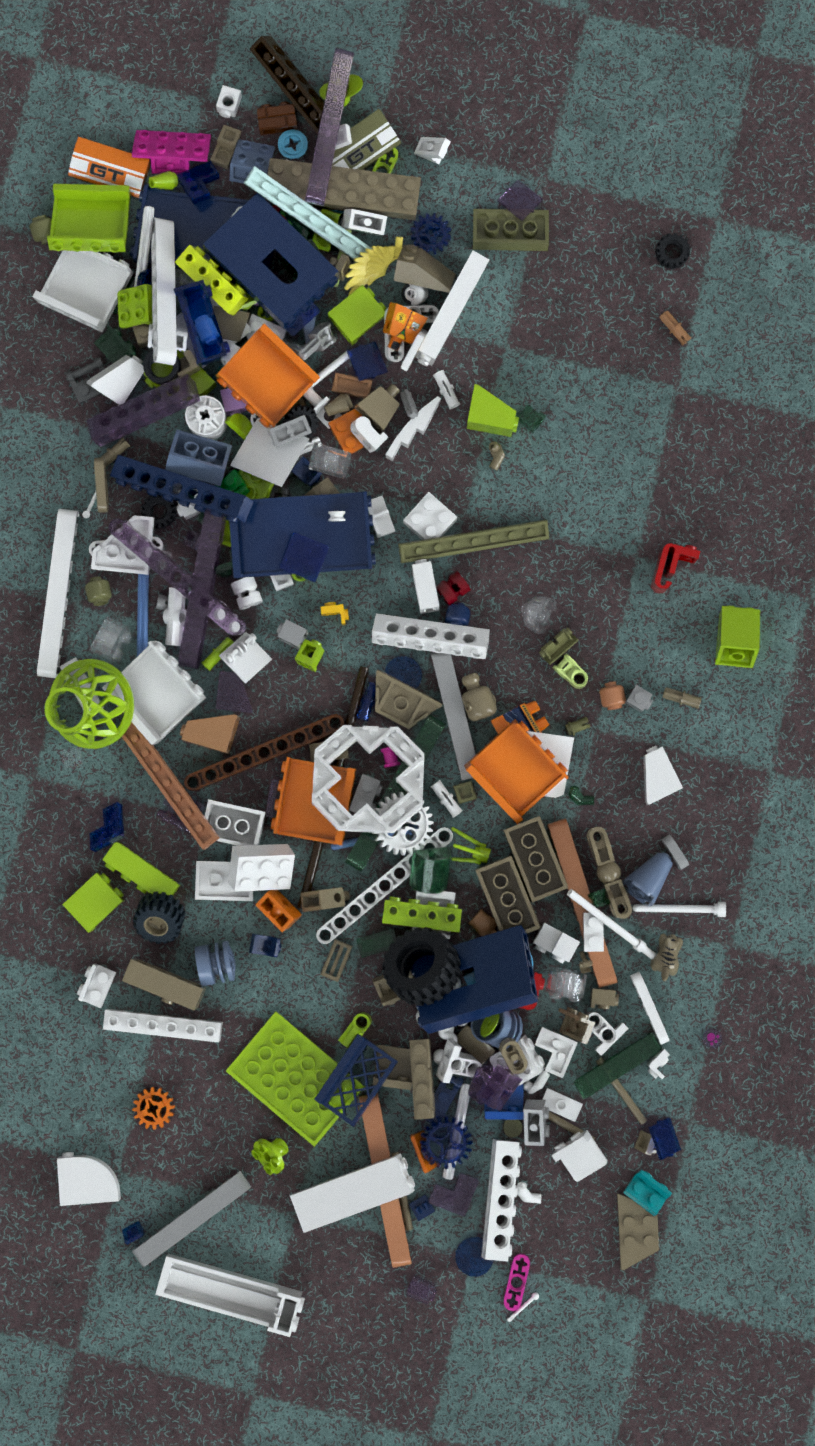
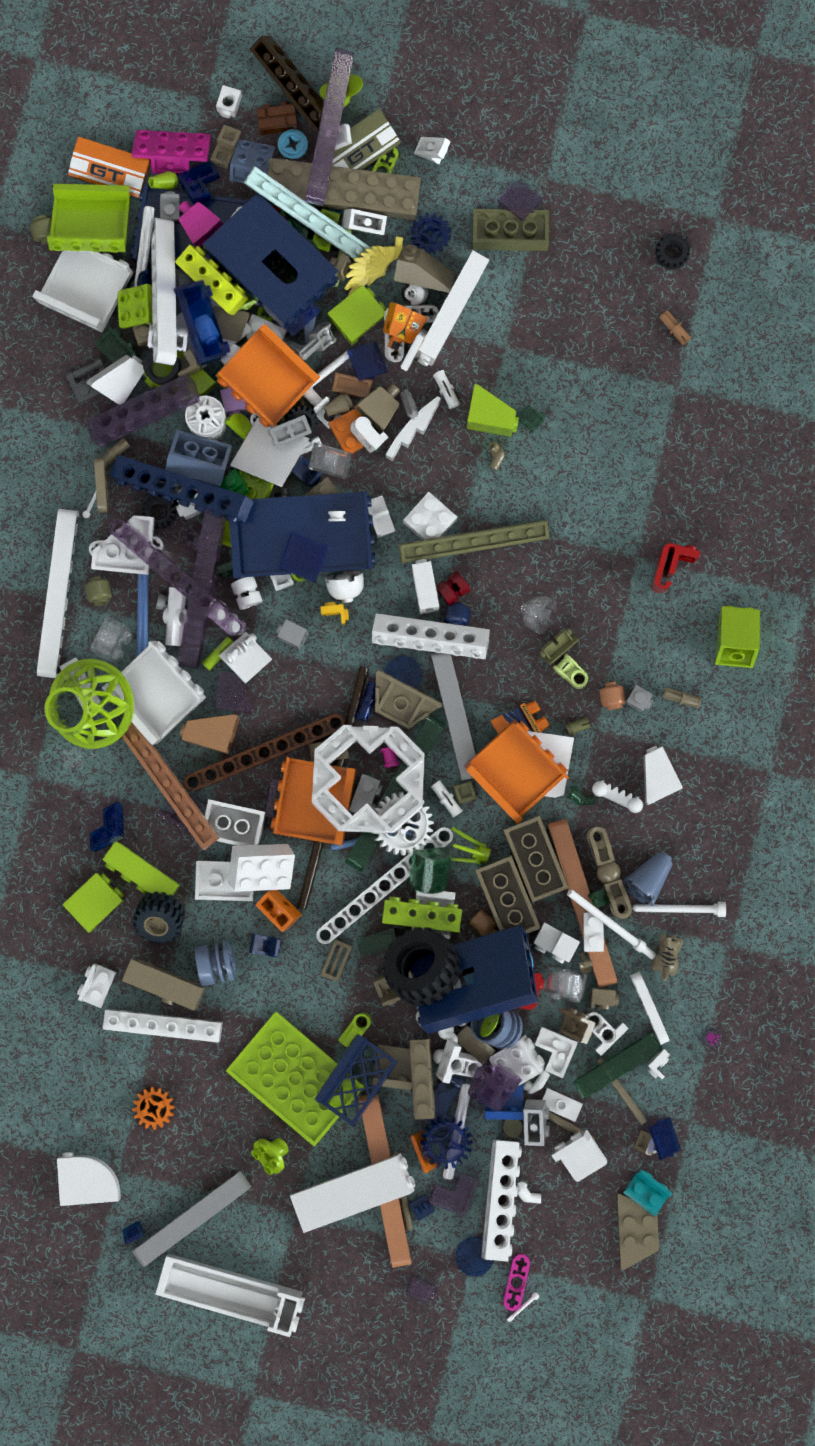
(169, 206): none -> light grey bracket
(198, 222): none -> dark pink torso
(306, 648): lime brick -> none
(327, 899): dark tan torso -> none
(345, 585): none -> white cylinder
(478, 699): dark tan piece -> none
(513, 1054): dark tan plate -> none
(633, 804): none -> white gear
(675, 852): light grey beam -> none

